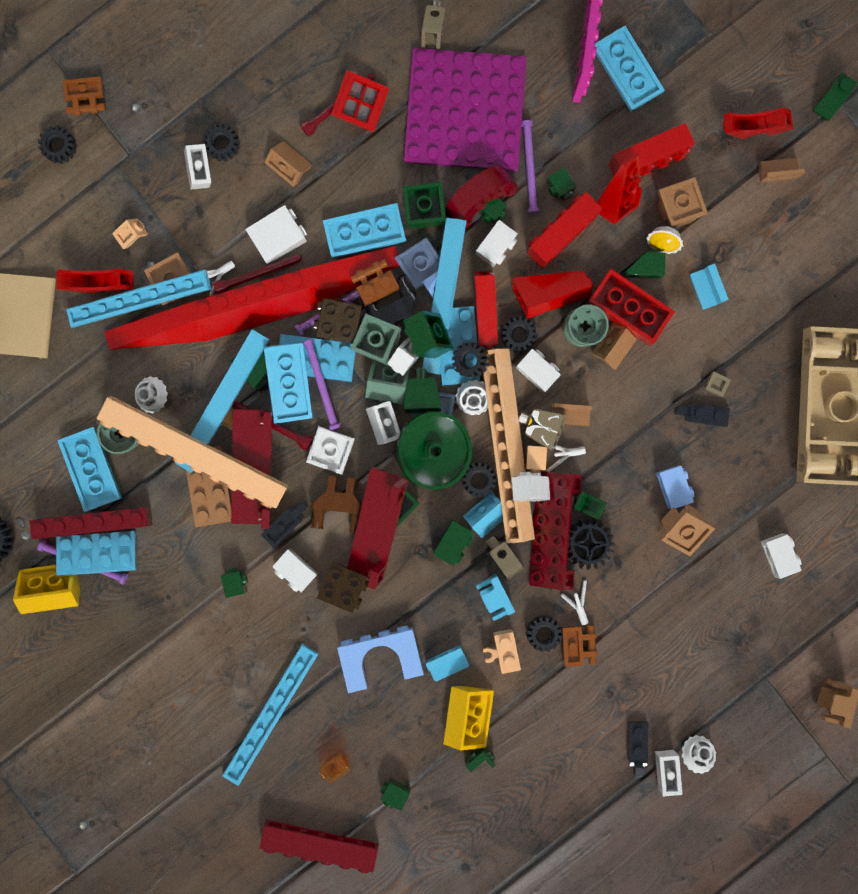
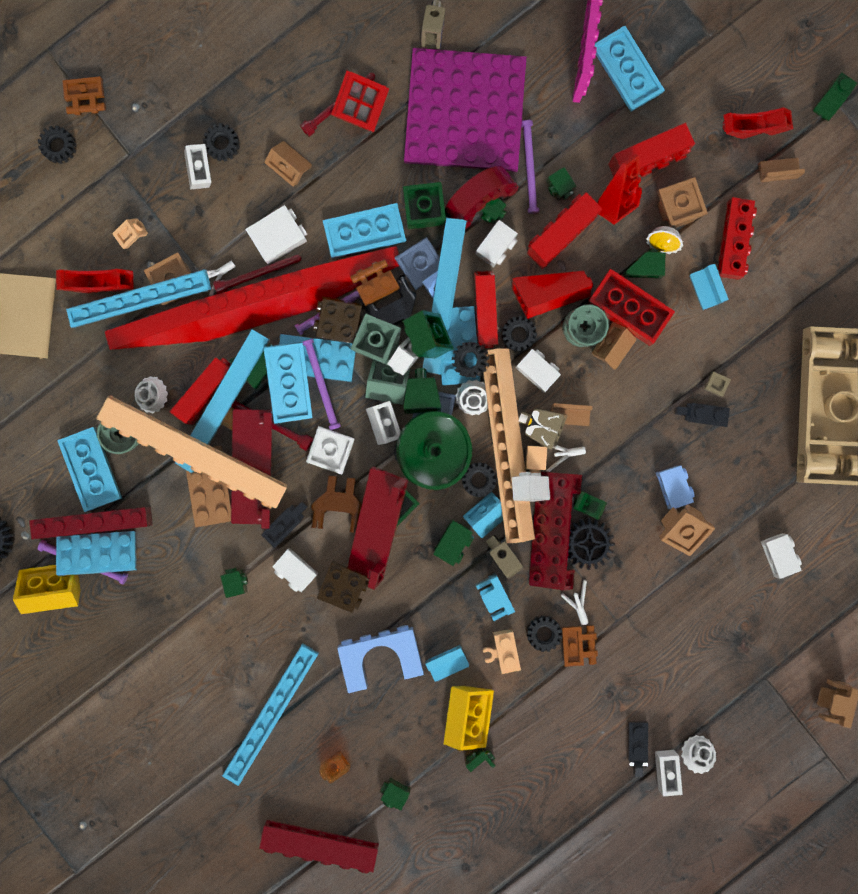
(201, 392): none -> red slope
(736, 238): none -> red brick

